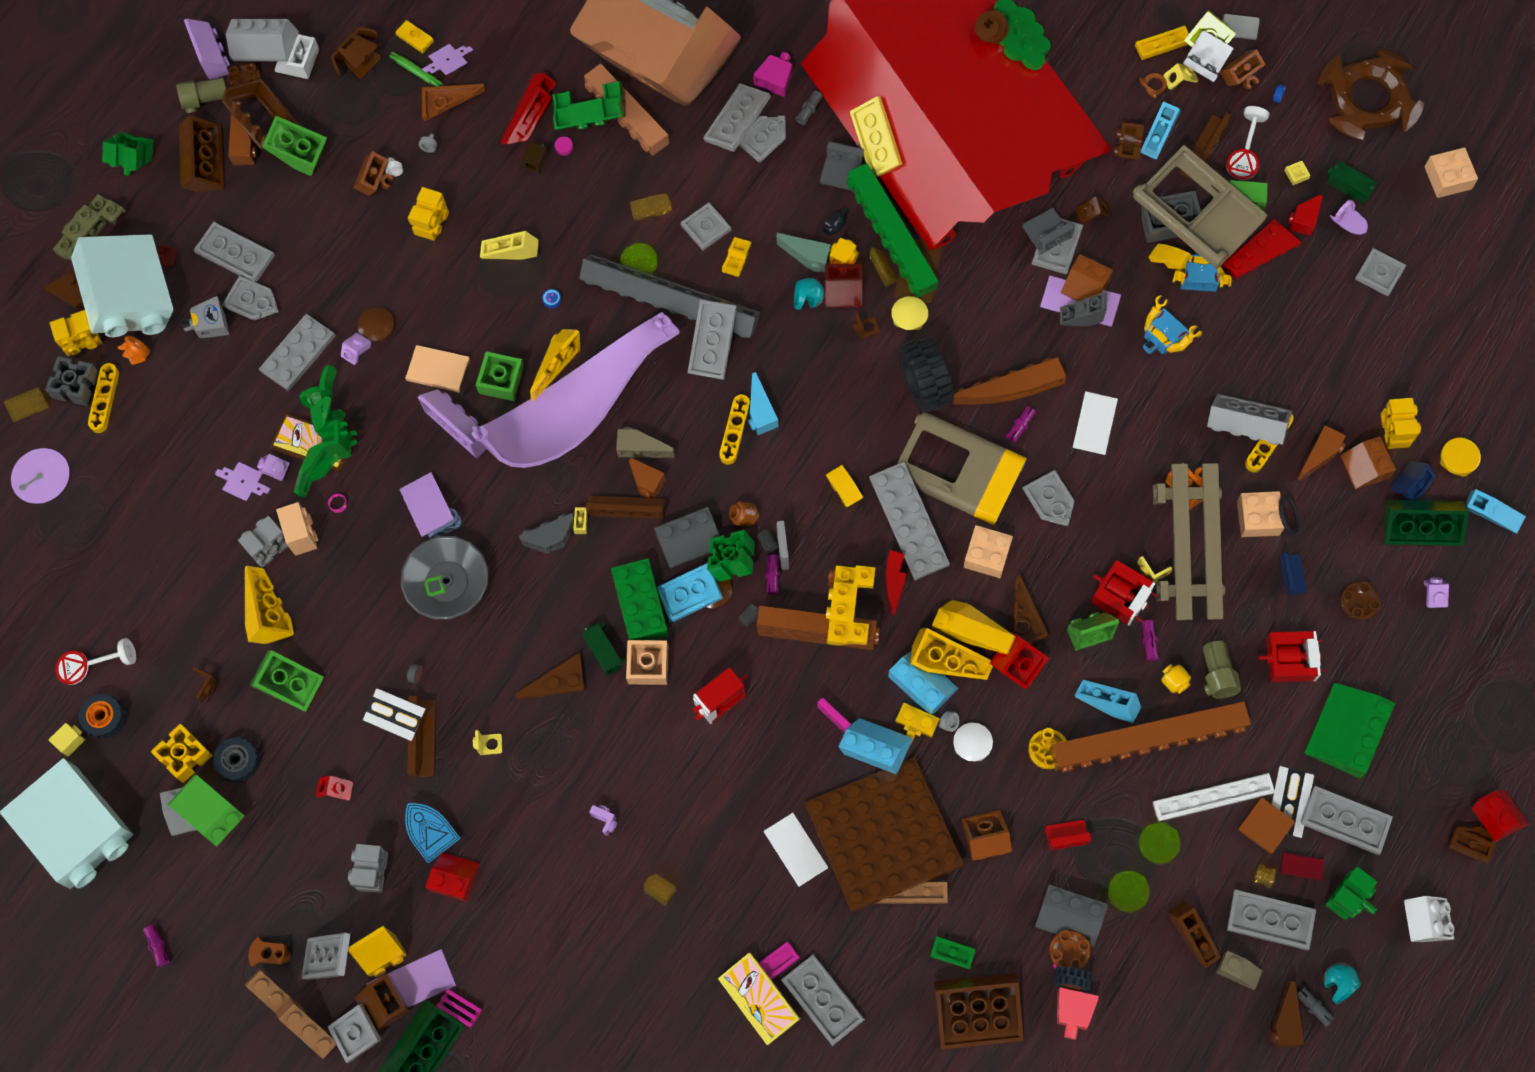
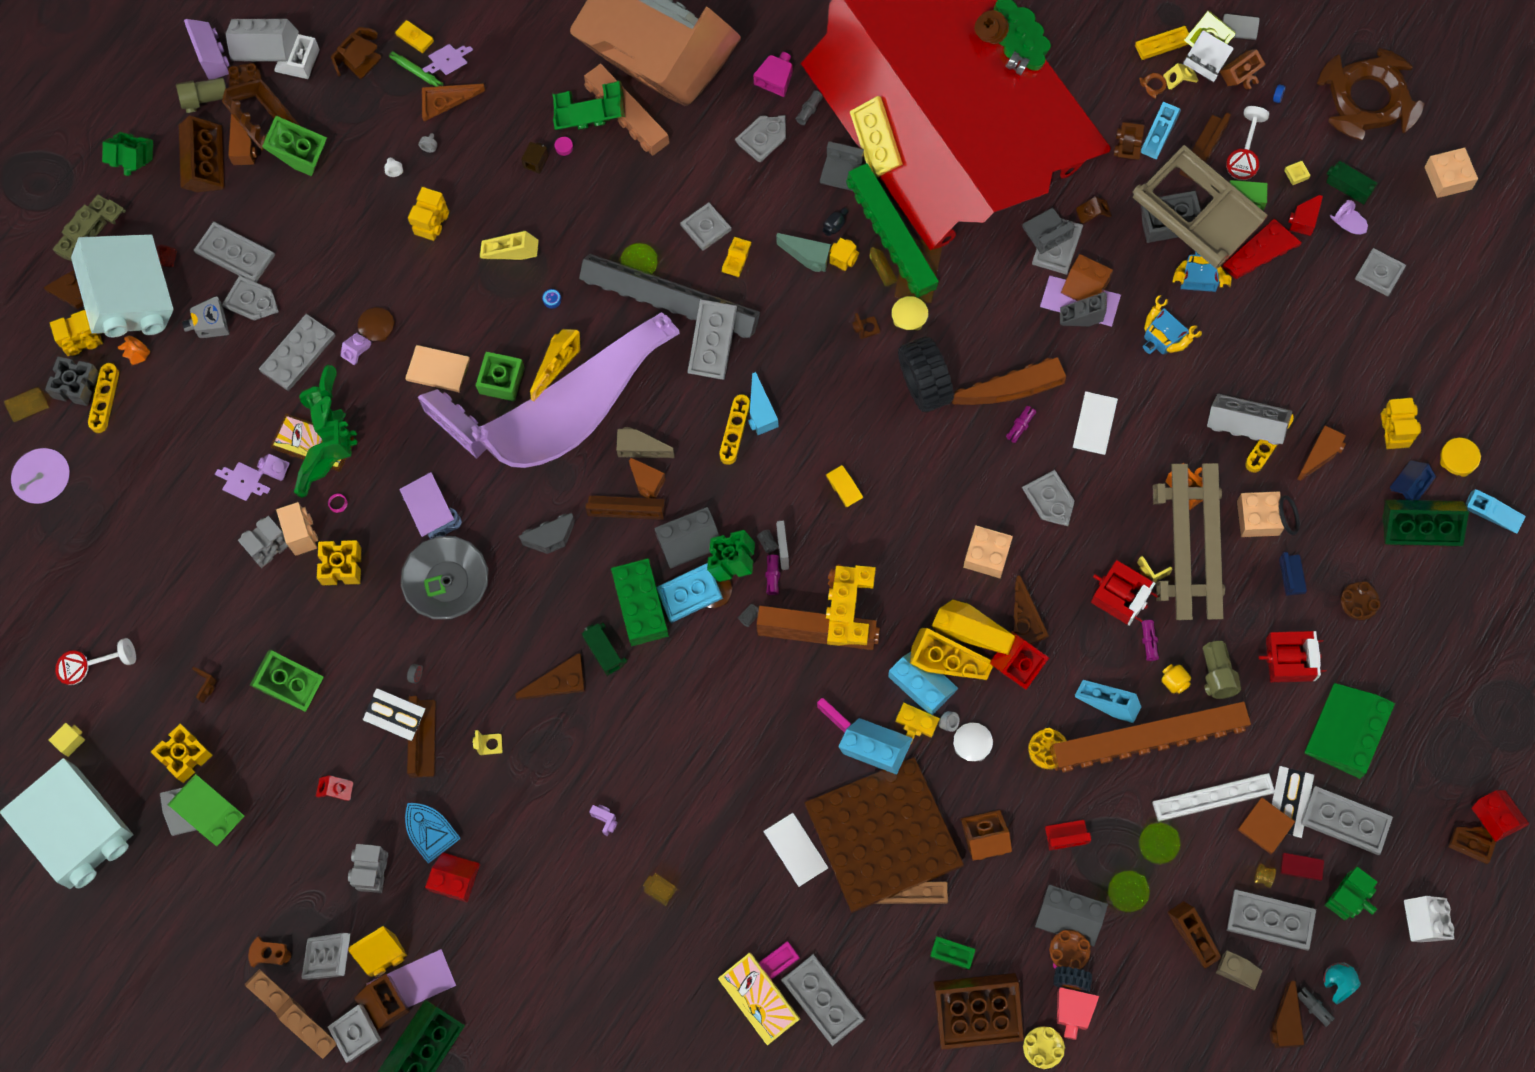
(91, 711): black wheel -> none
(156, 945): magenta pin -> none
(227, 751): black wheel -> none
(263, 611): yellow wedge -> none
(330, 554): none -> yellow brick
(372, 174): dark orange brick -> none
(445, 999): dark pink tile -> none
(529, 109): red wedge -> none
(580, 521): light yellow piece -> none
(647, 662): light nougat brick -> none
(649, 206): clear yellow slope -> none
(719, 696): red piece -> none
(737, 117): light grey tile -> none
(744, 514): dark orange head -> none
(809, 290): teal helmet -> none
(843, 285): clear red slope -> none
(894, 579): red slope -> none
(909, 521): light grey plate -> none
(984, 479): dark tan piece -> none
(1013, 61): none -> dark grey wheel
(1044, 1047): none -> light yellow dish
(1092, 630): bright green slope -> none
(1172, 257): yellow slope -> none
(1368, 463): dark orange slope -> none
(1437, 592): lavender bracket -> none

